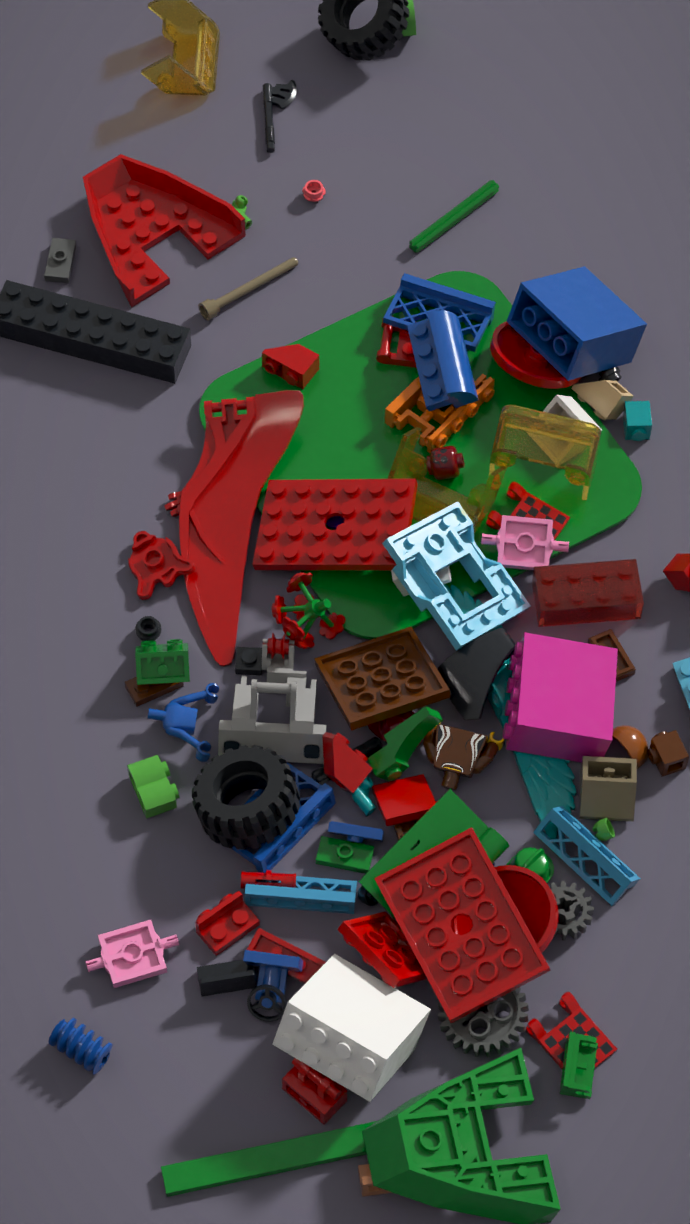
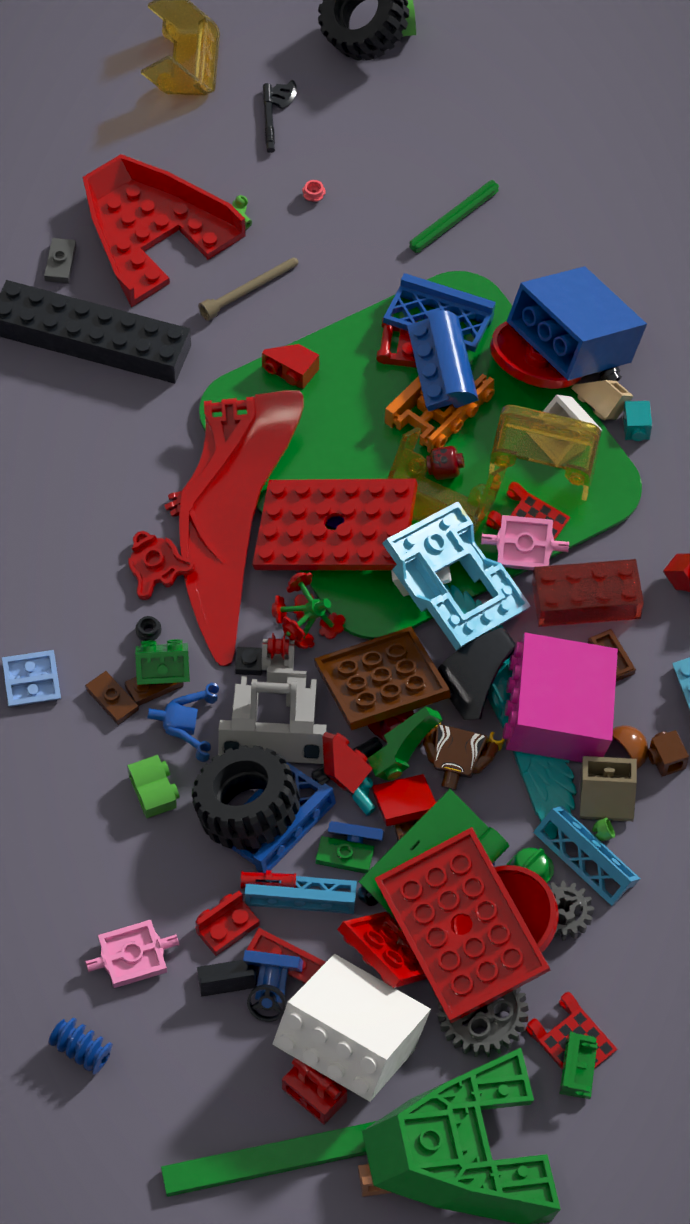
(31, 678): none -> light blue slope
(112, 697): none -> reddish brown plate

